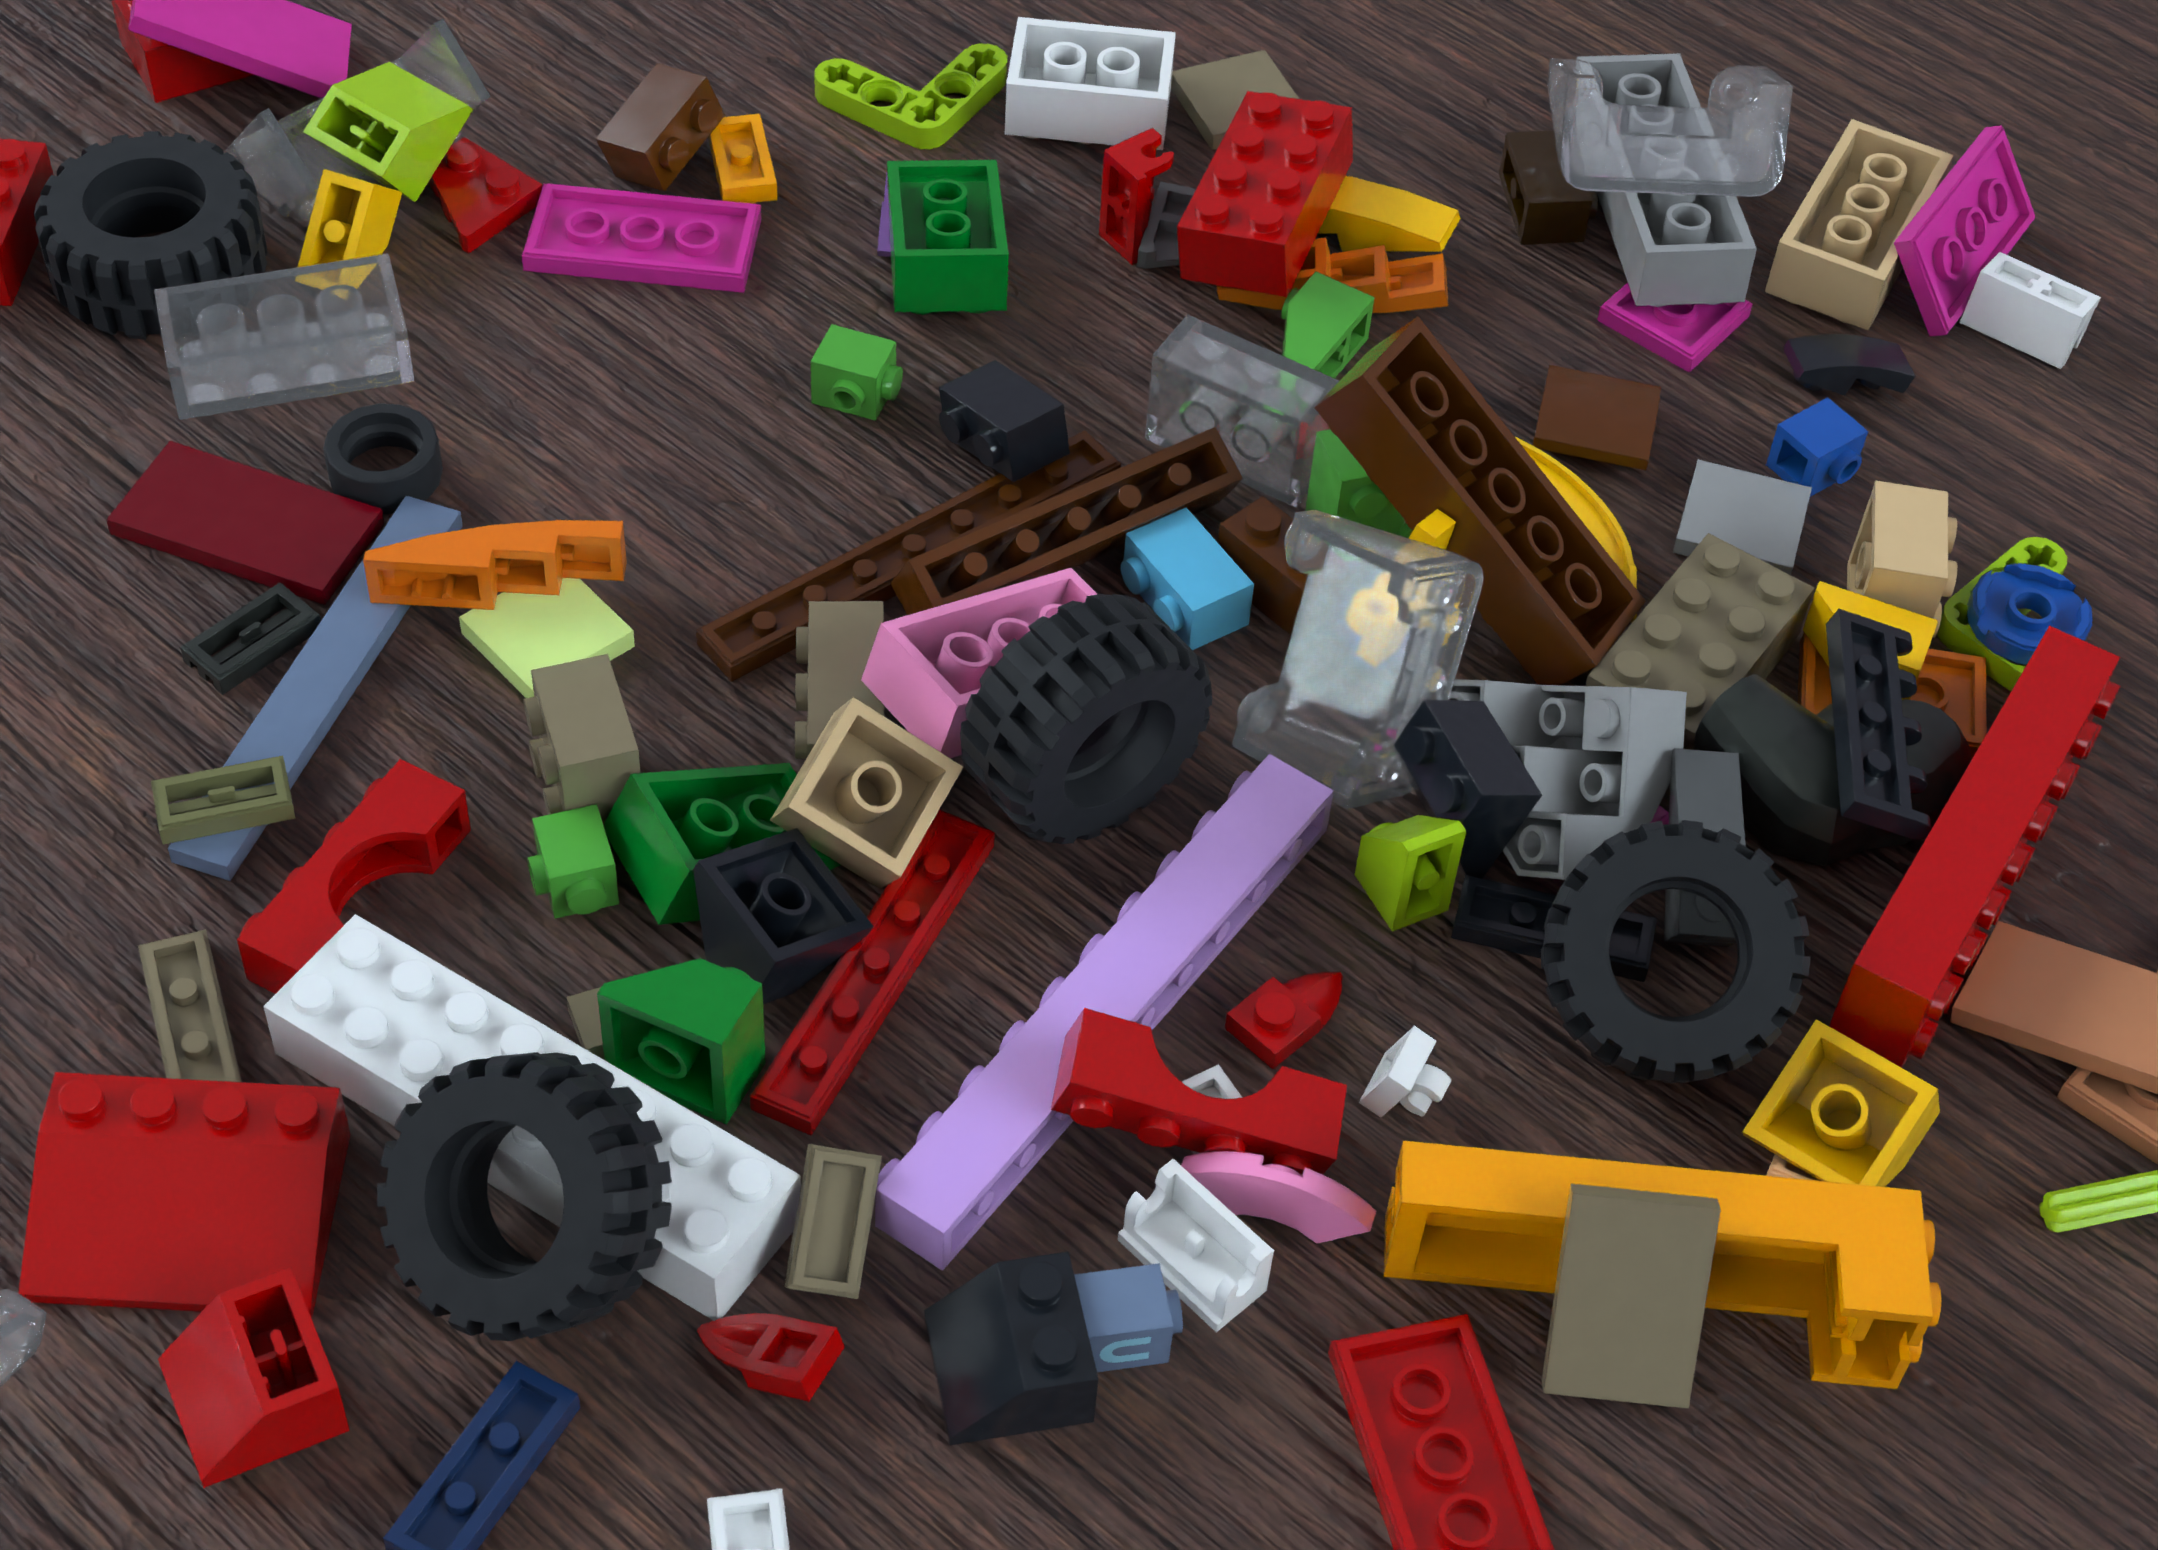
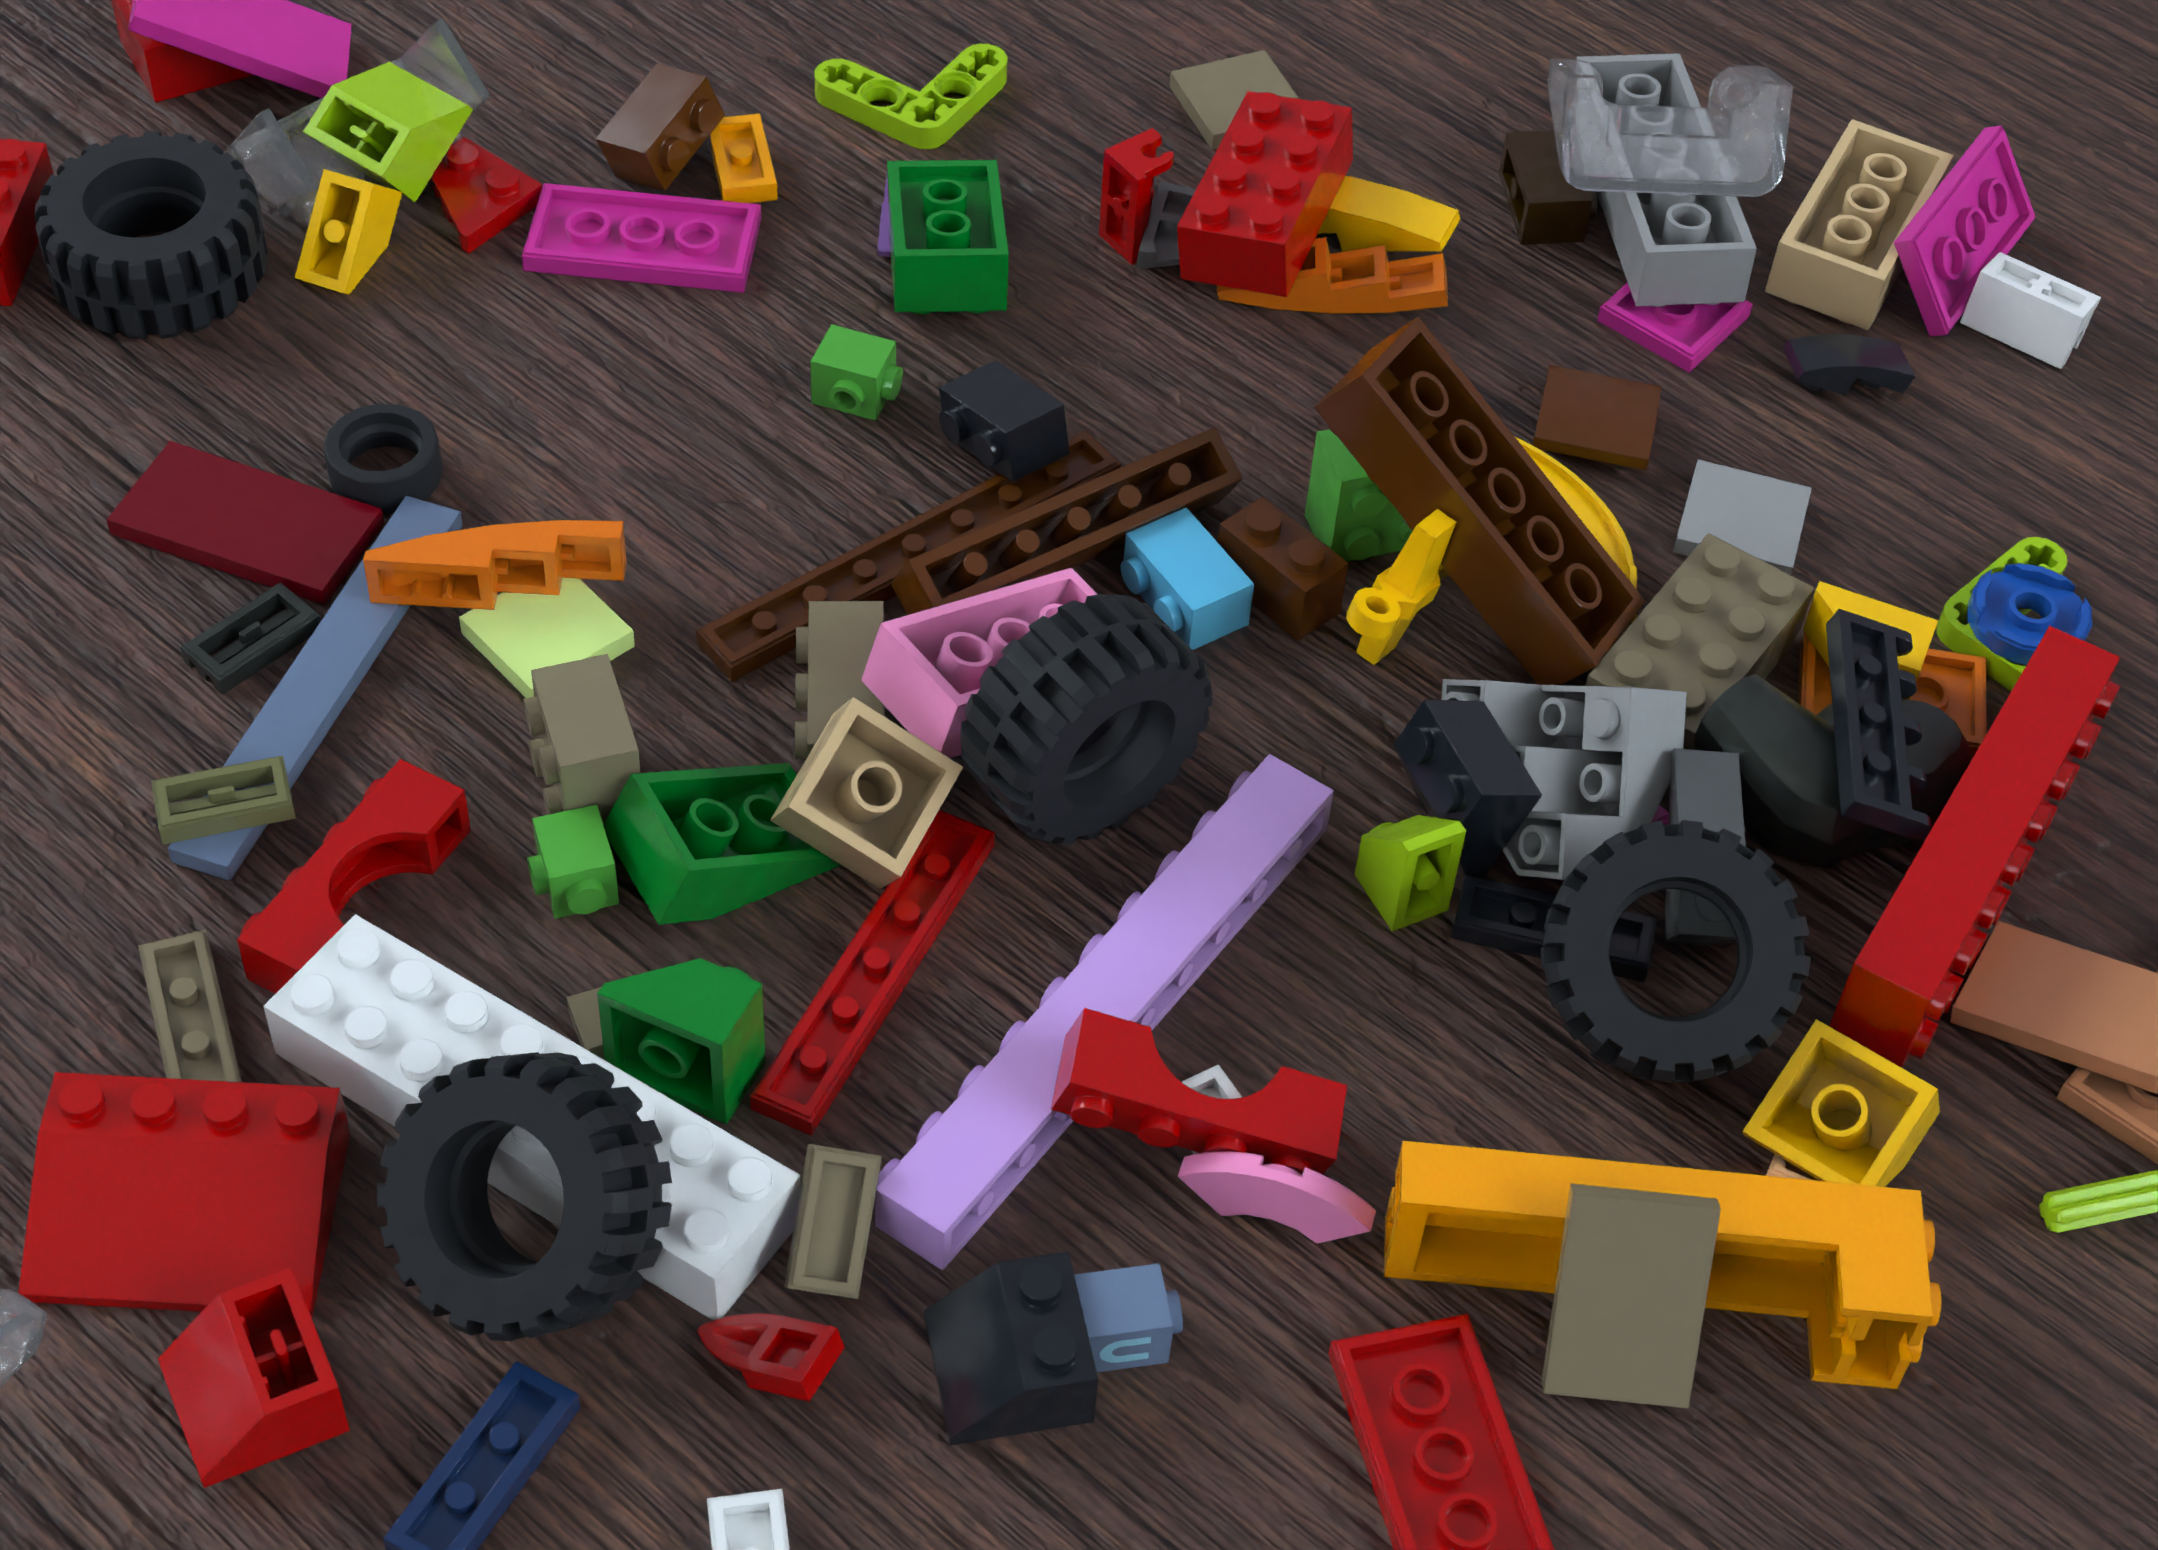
(283, 336): clear brick -> none
(775, 912): black slope -> none
(1087, 81): white brick -> none
(1199, 1244): white hinge -> none
(1249, 395): clear brick -> none
(1284, 1015): red plate -> none
(1325, 324): bright green slope -> none
(1368, 645): clear windscreen -> none
(1406, 1077): white tile -> none
(1817, 447): blue brick -> none
(1905, 549): tan brick -> none

